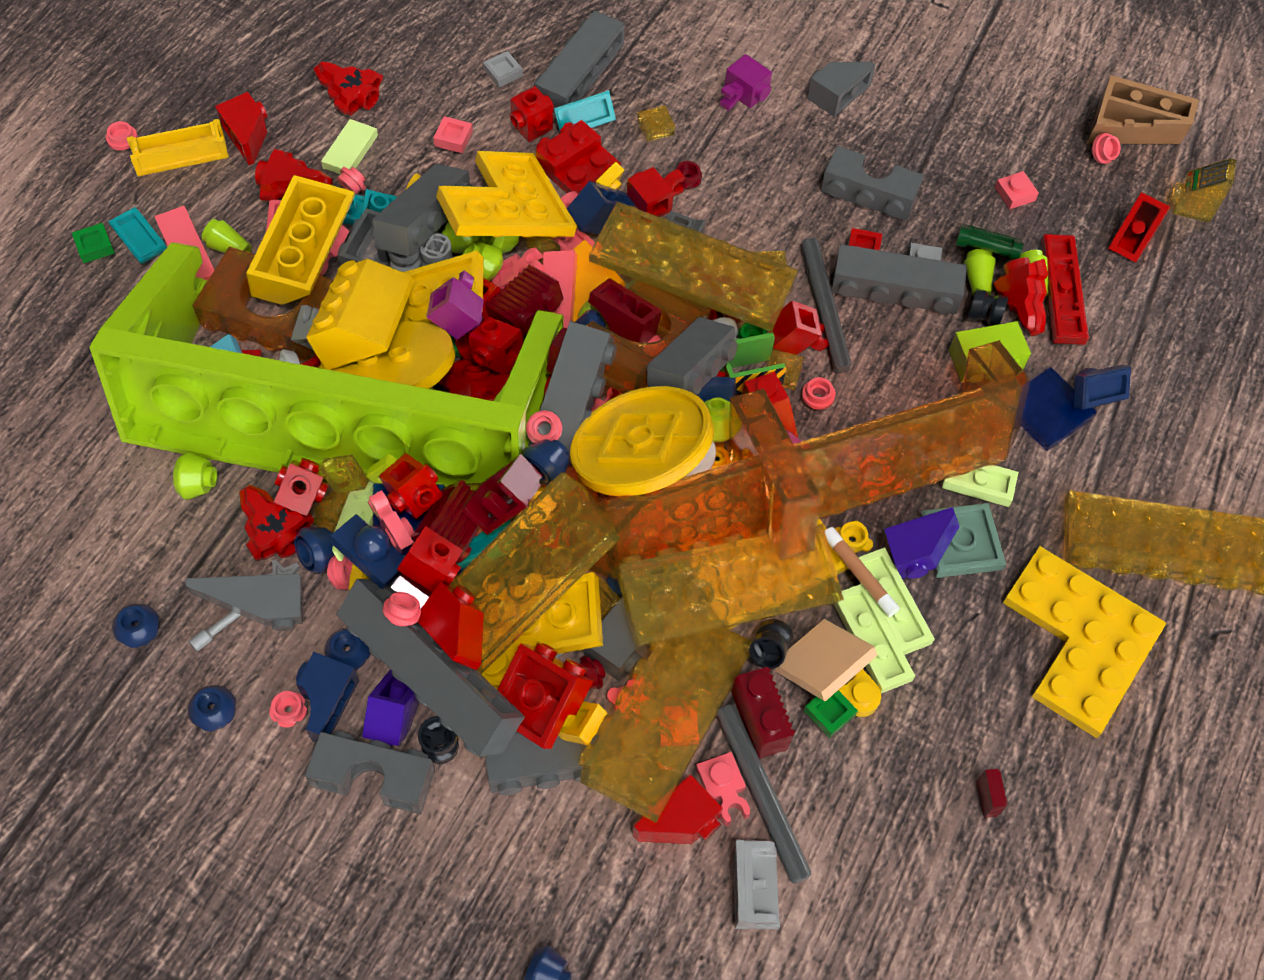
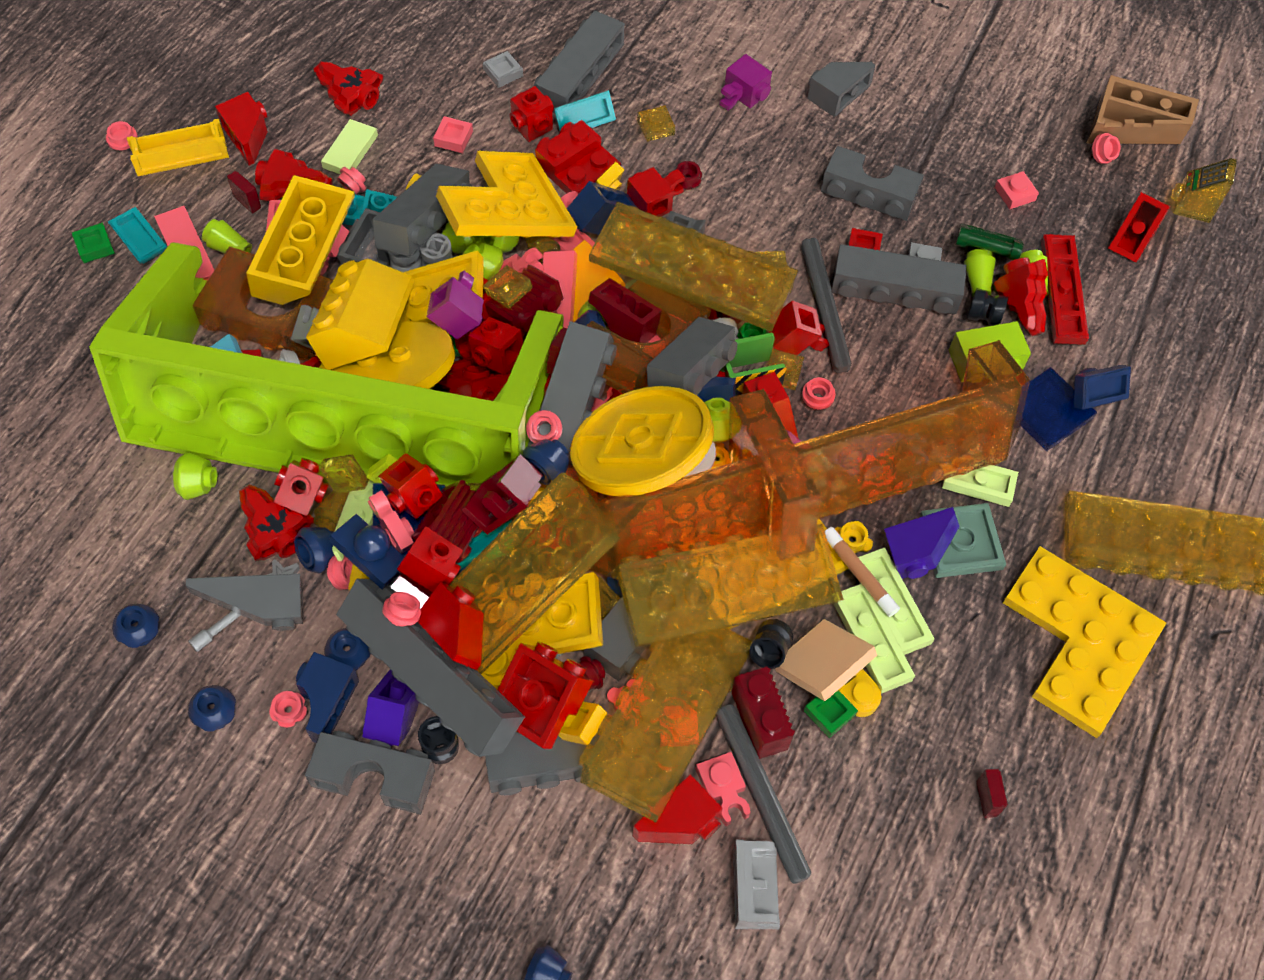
(244, 192): none -> dark red tile
(508, 286): none -> clear yellow plate

